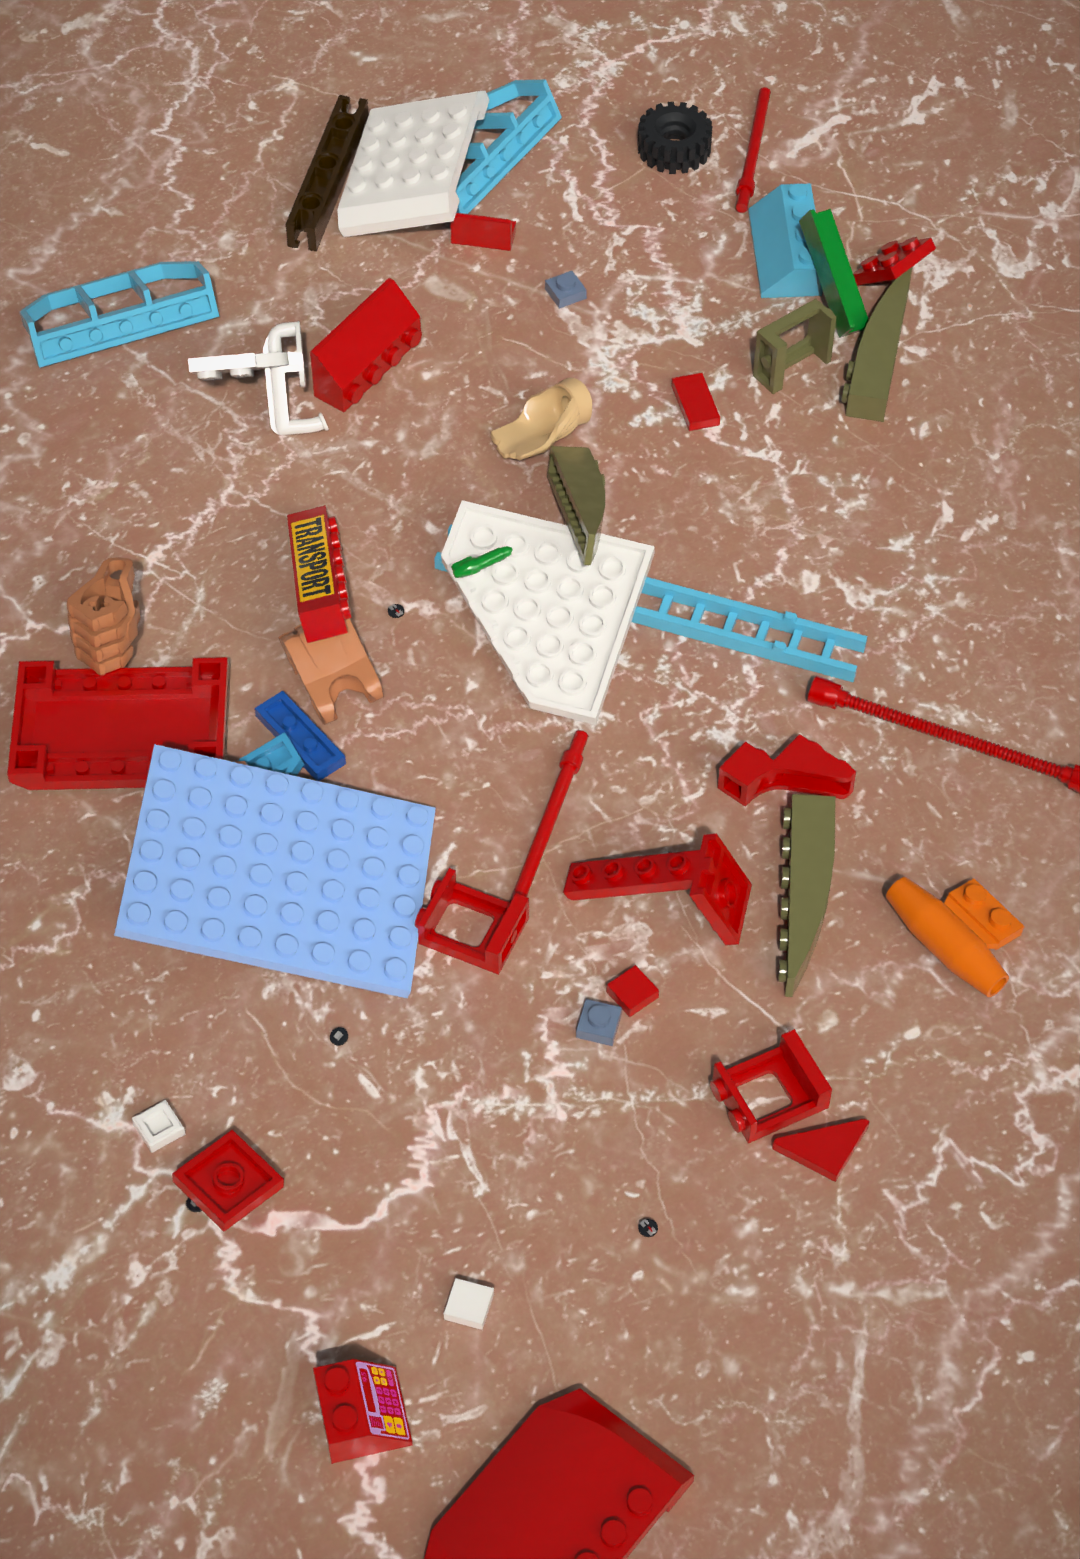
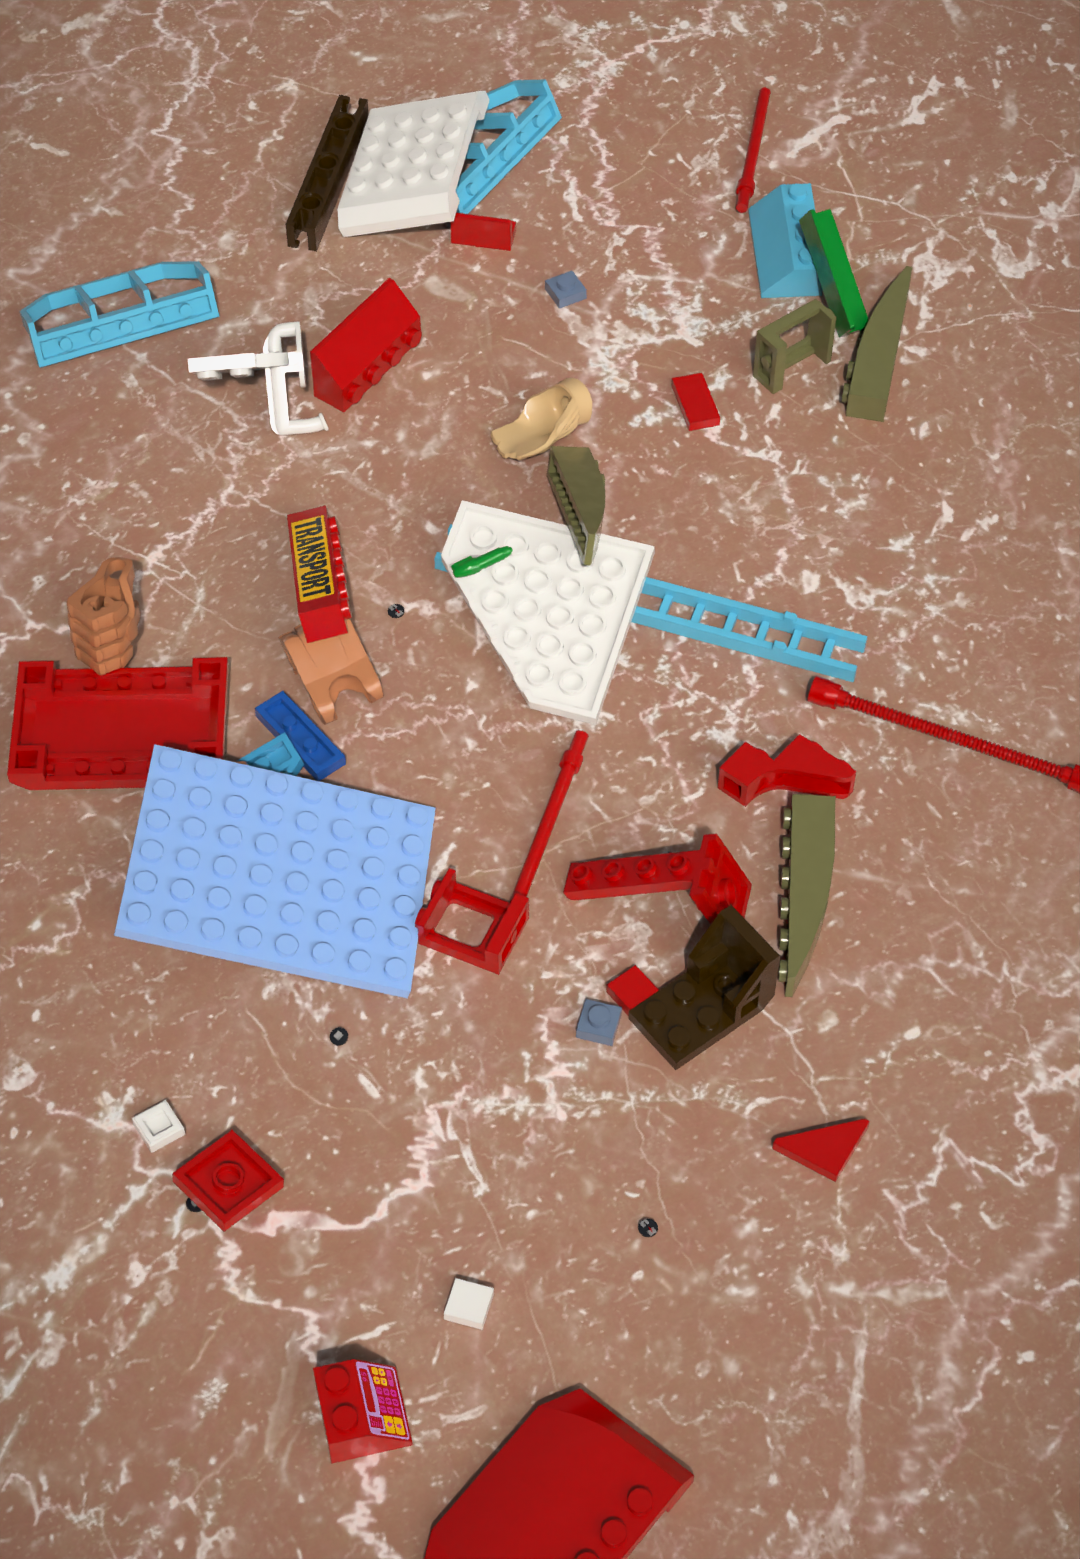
(682, 123): black tyre -> none
(725, 985): none -> dark brown bracket
(795, 1072): red window -> none
(893, 260): red plate -> none
(959, 929): orange plate -> none

